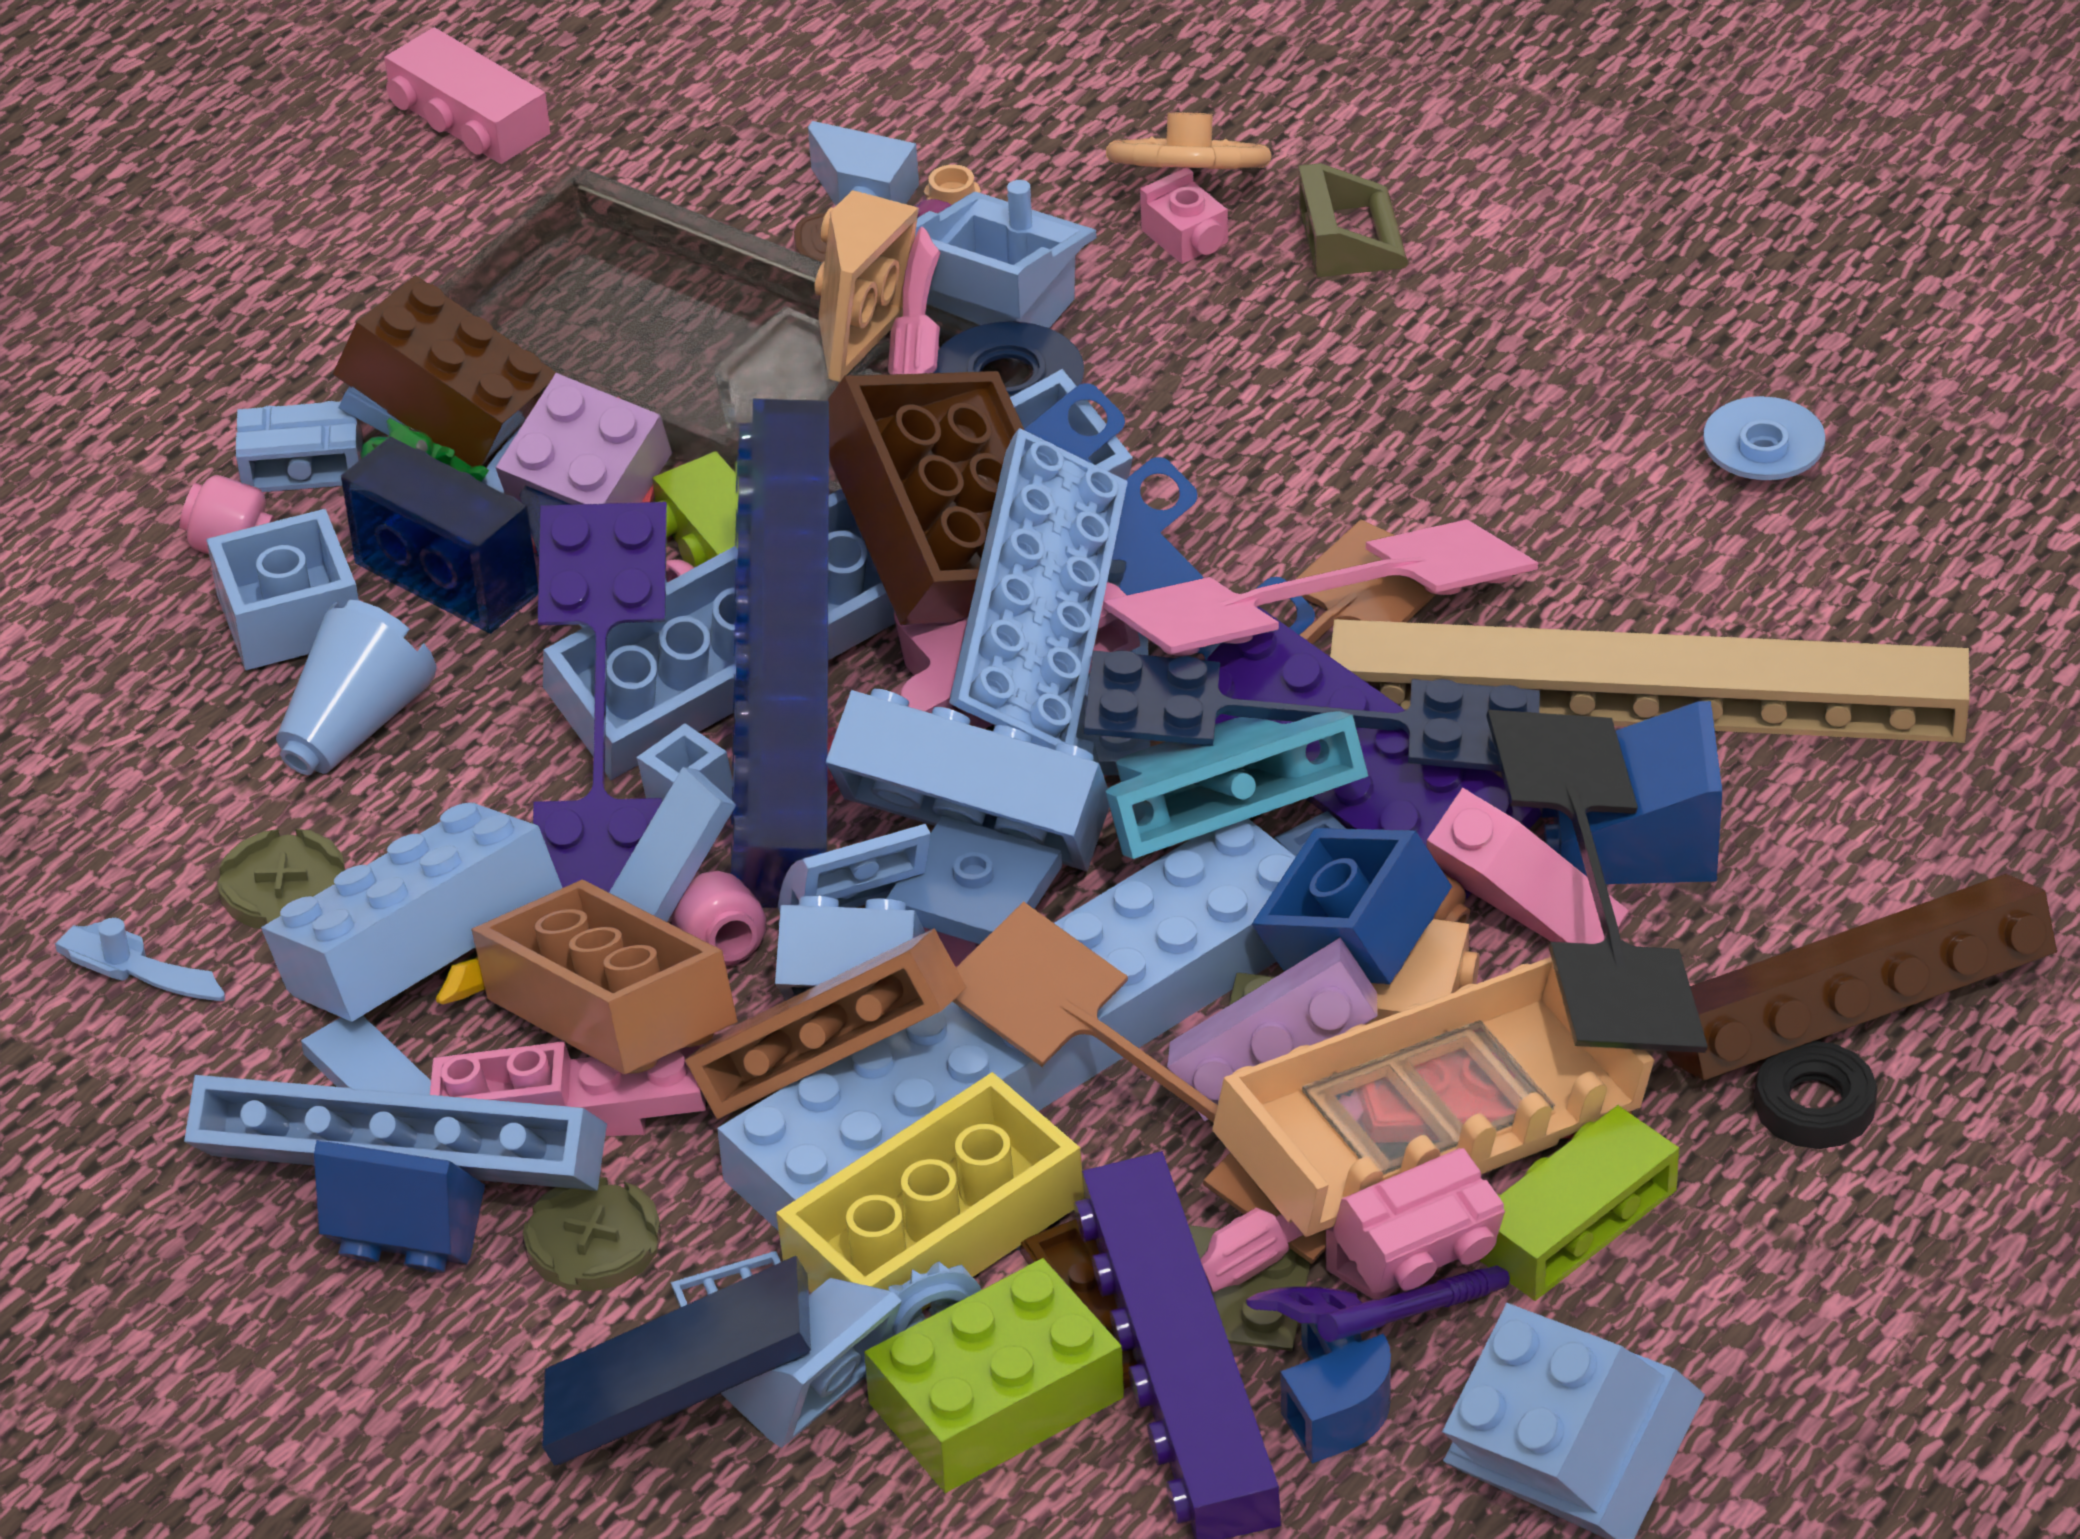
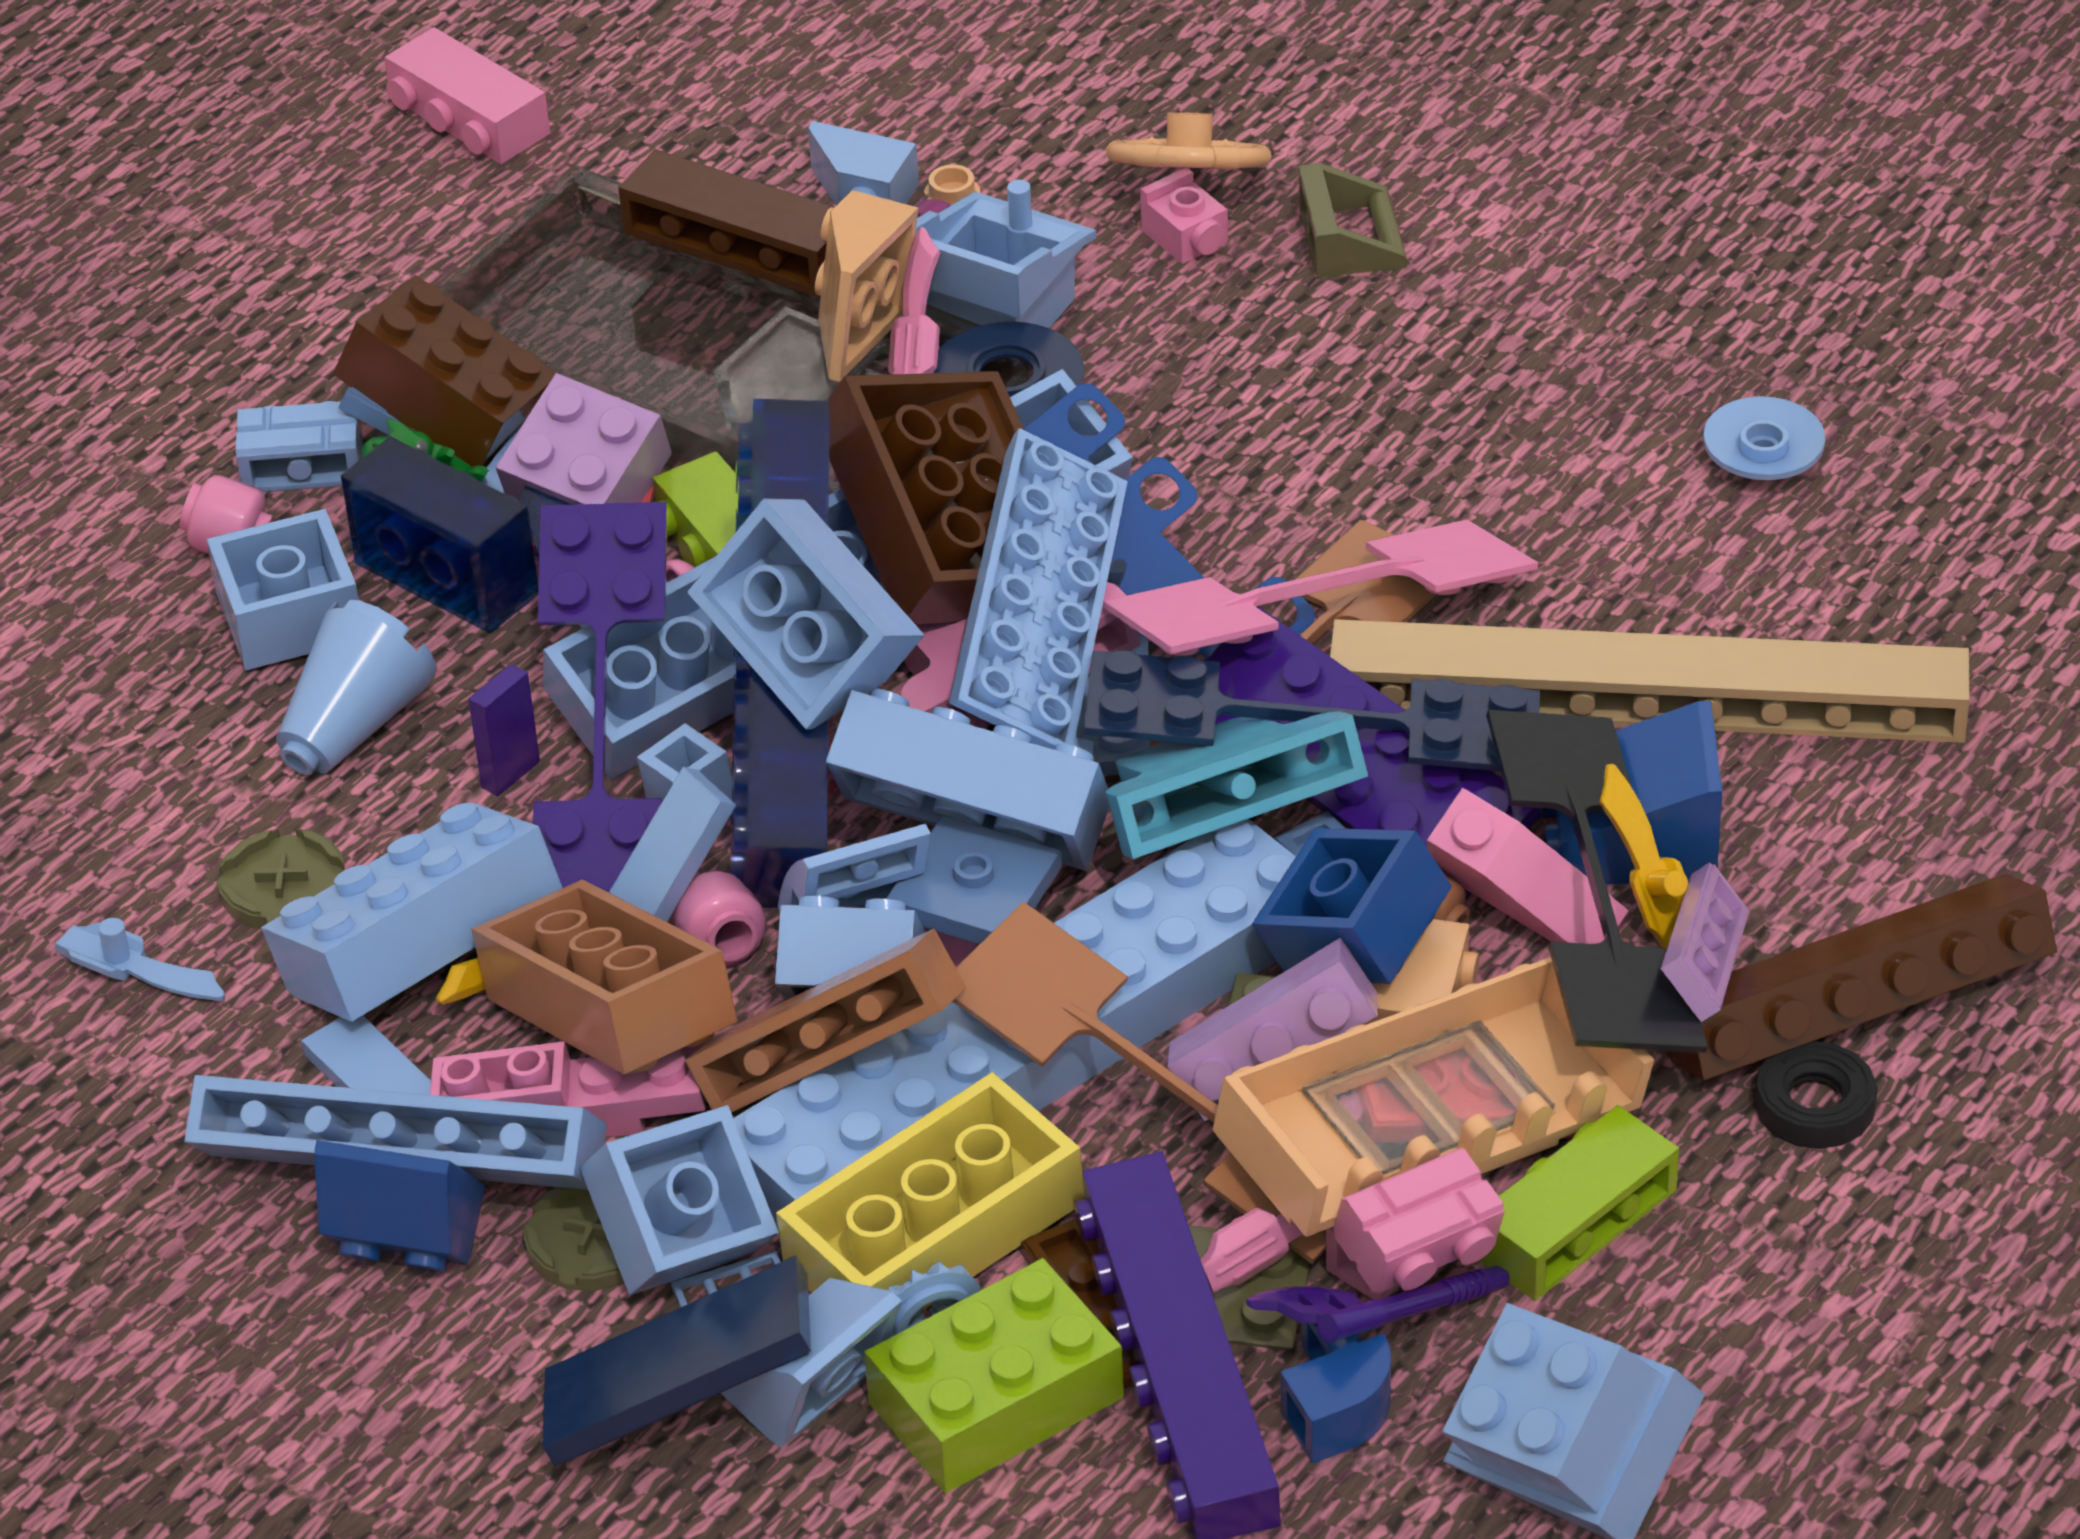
(504, 730): none -> dark purple tile
(678, 1199): none -> light blue brick
(725, 219): none -> reddish brown brick
(804, 610): none -> light blue slope
(1655, 881): none -> yellow piece
(1705, 941): none -> lavender tile

